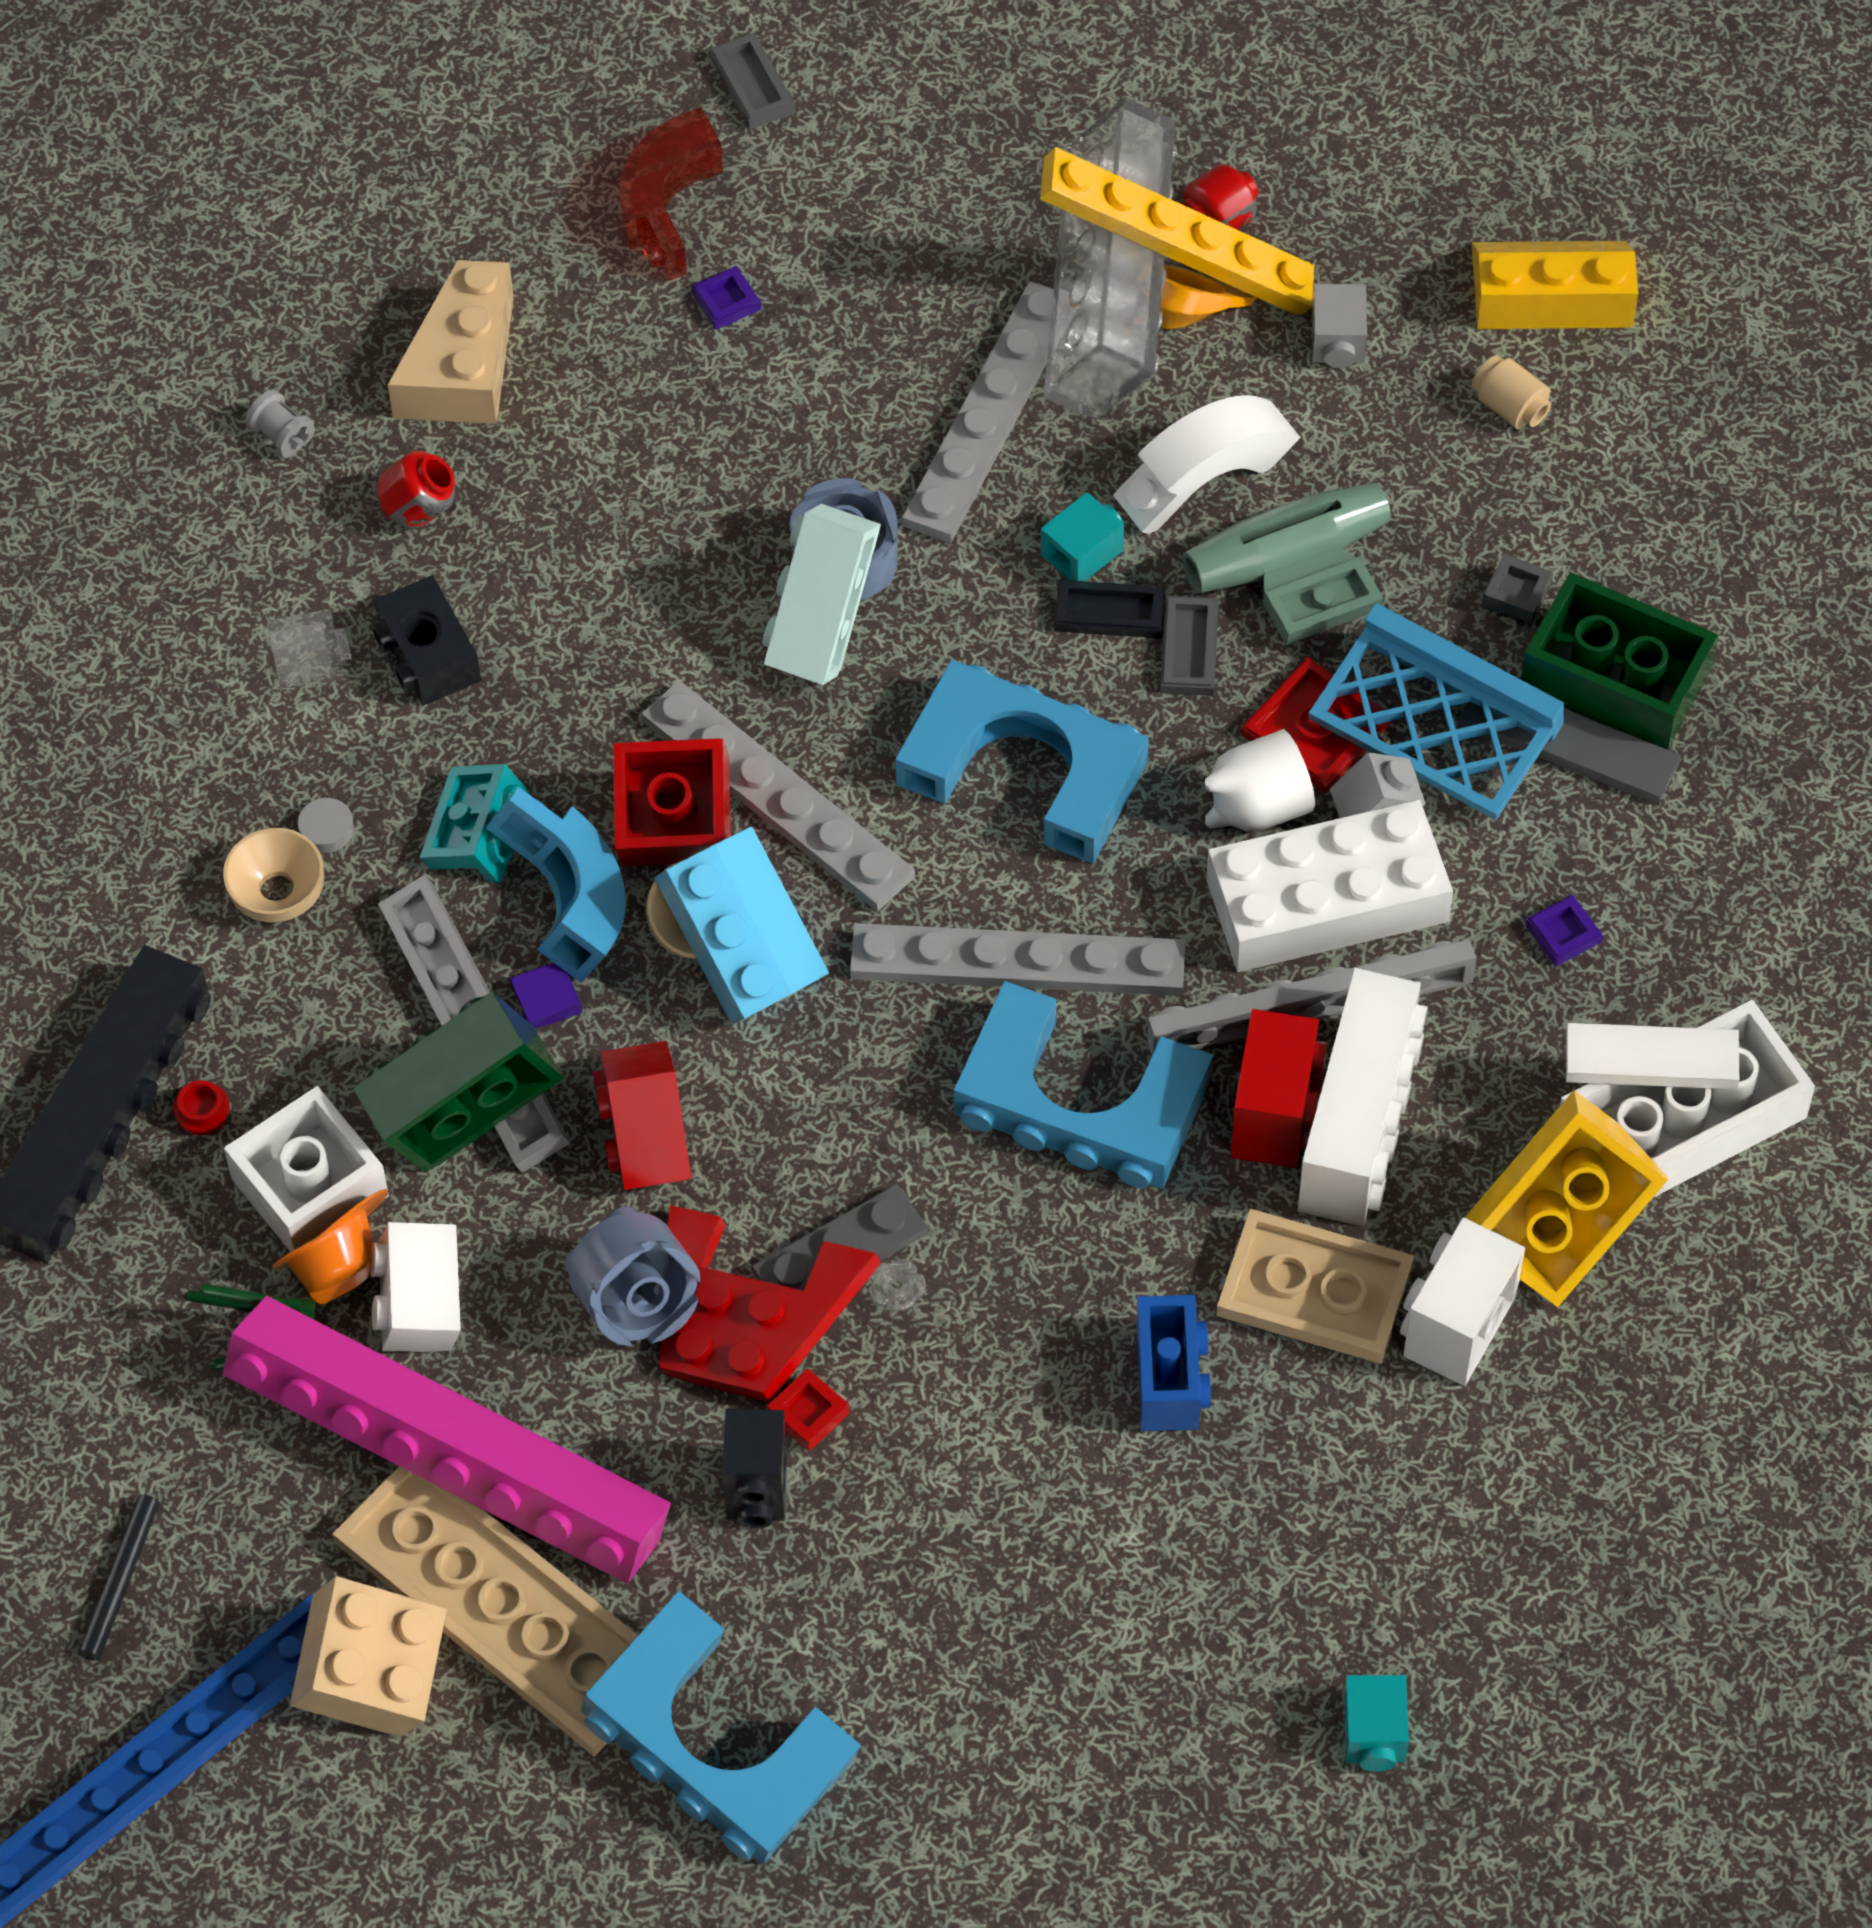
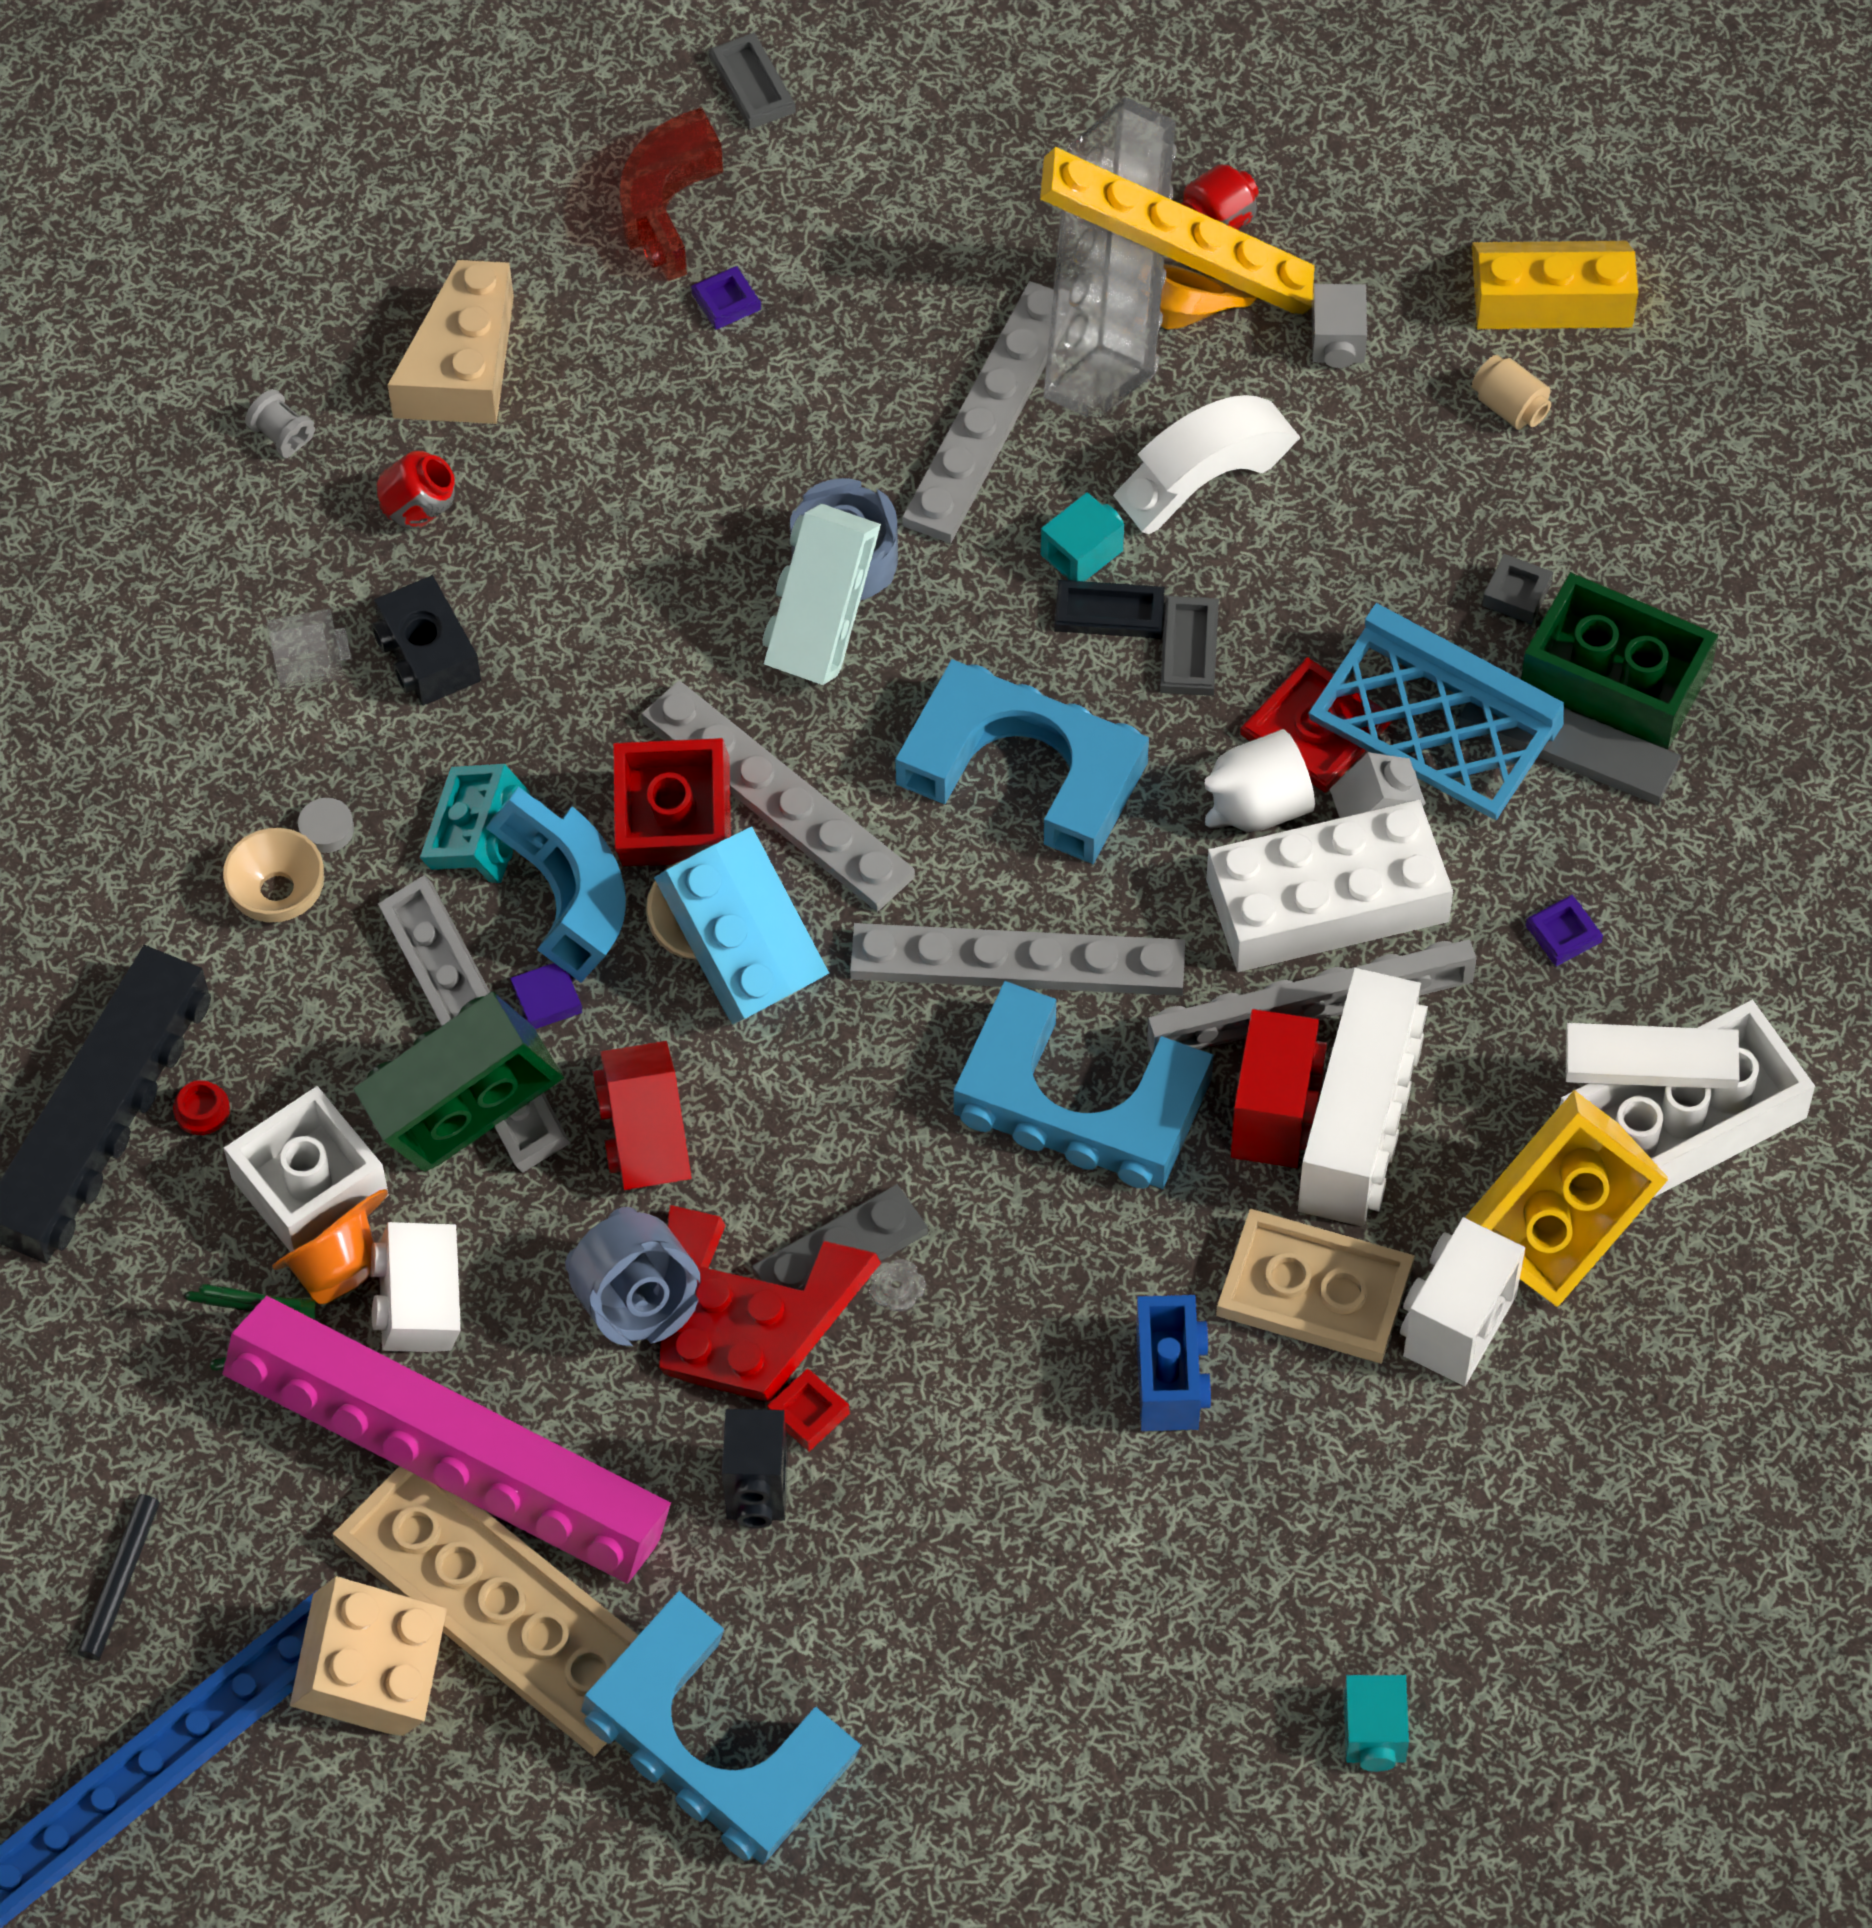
(1299, 558): sand green plate -> none

